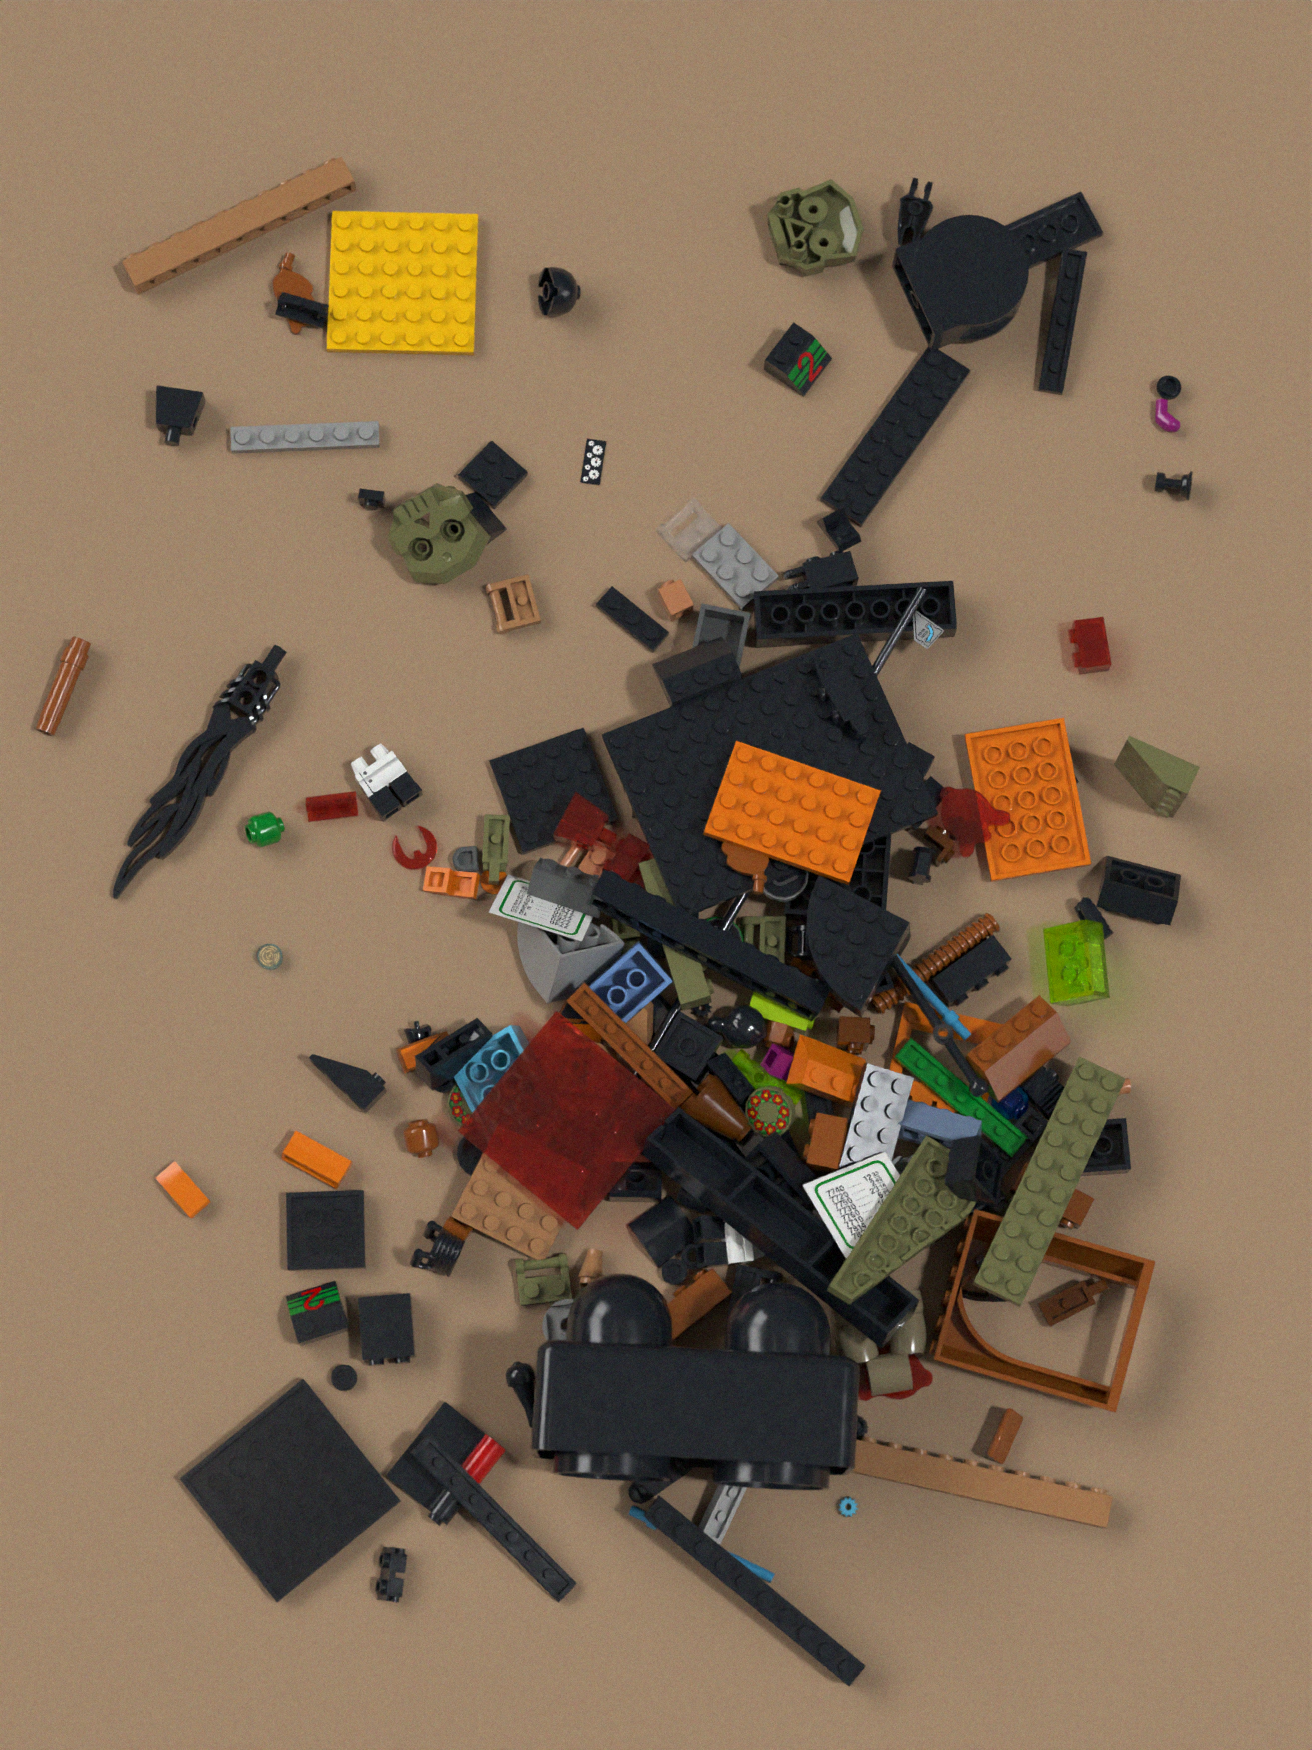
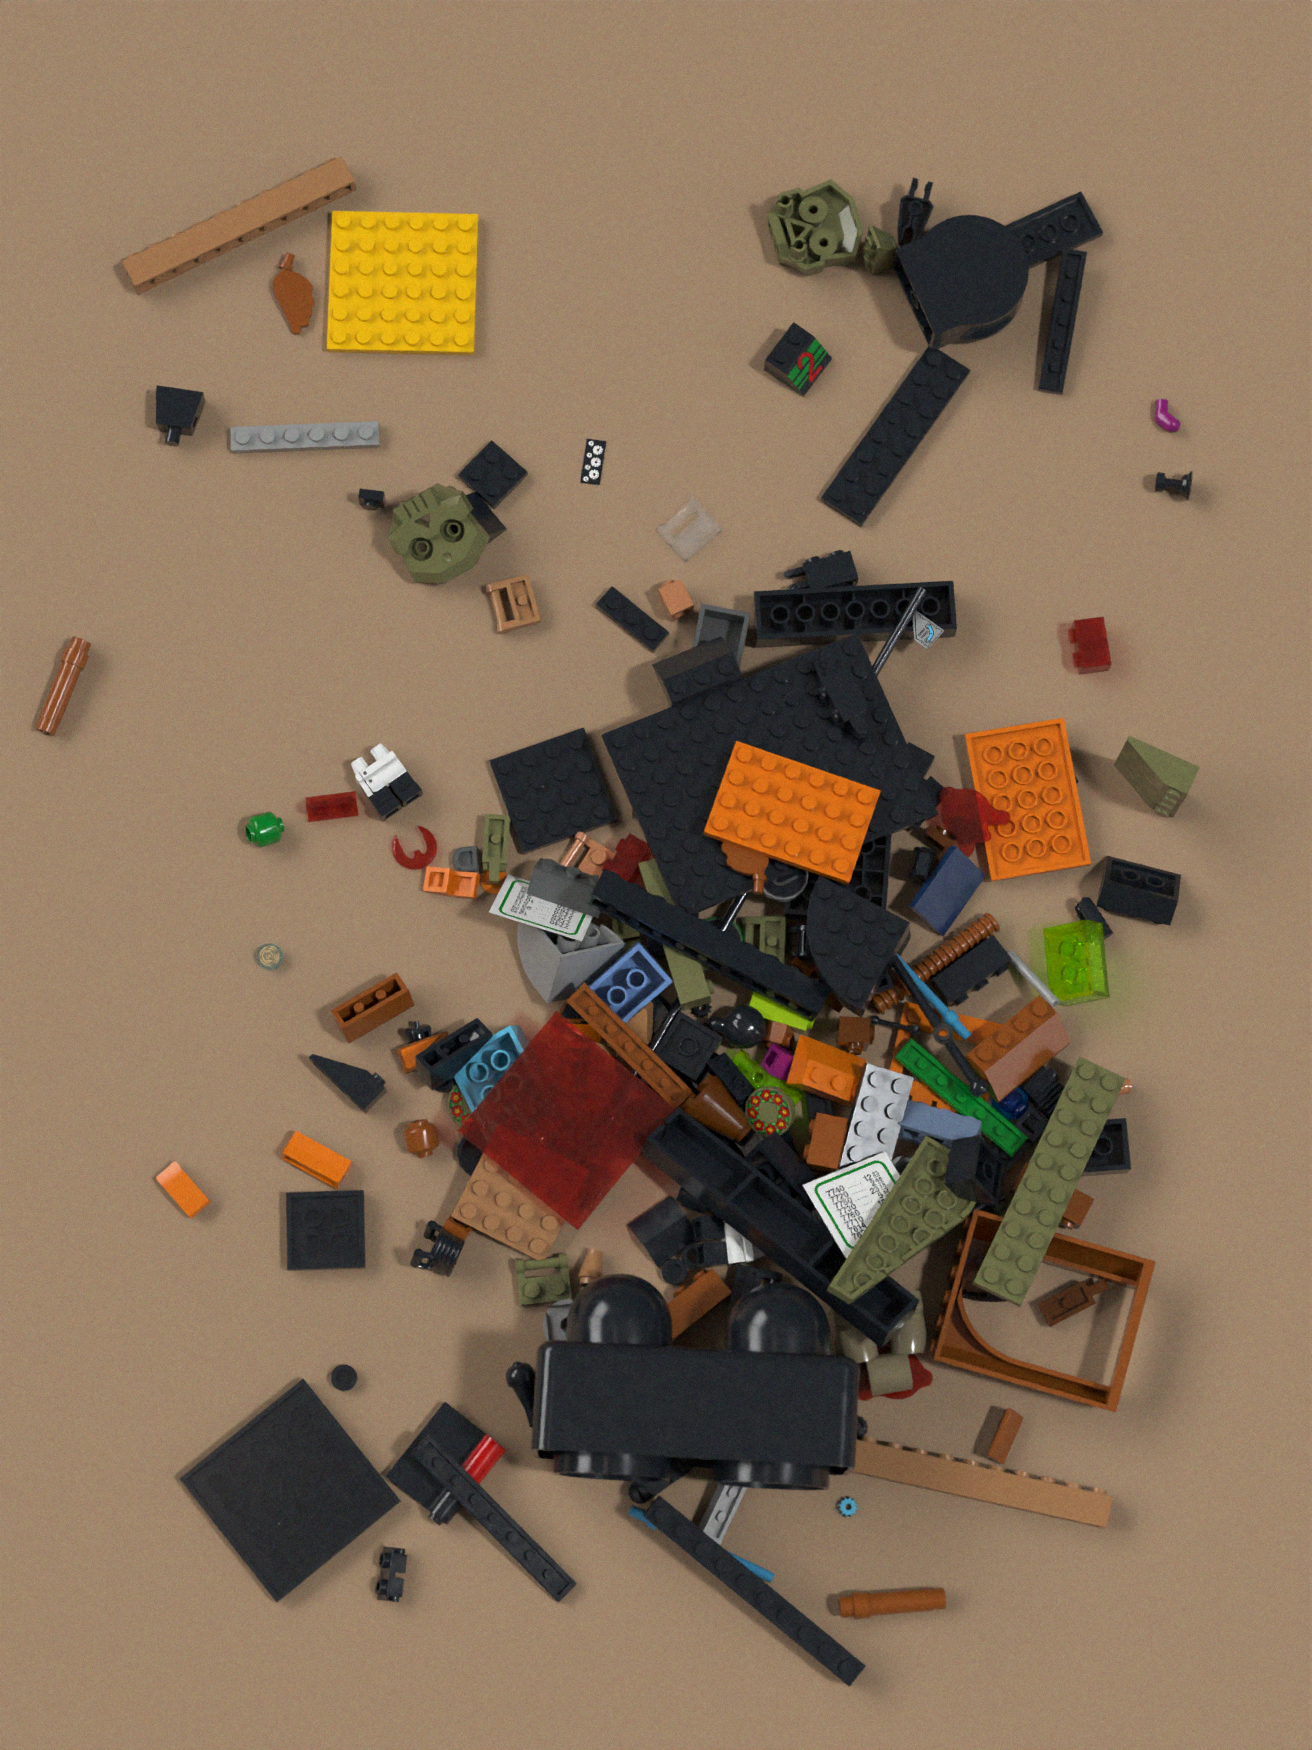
(197, 787): black piece -> none
(301, 310): black hinge -> none
(317, 1313): black slope -> none
(372, 1008): none -> dark orange brick
(387, 1328): black brick -> none
(558, 291): black cylinder -> none
(584, 825): clear red torso -> none
(638, 1184): black slope -> none
(734, 566): light grey plate -> none
(839, 530): black slope -> none
(864, 1604): none -> dark orange piece
(878, 251): none -> olive slope
(914, 1029): none -> black hinge
(947, 890): none -> dark blue tile
(1031, 977): none -> light grey piece
(1168, 387): black plate -> none

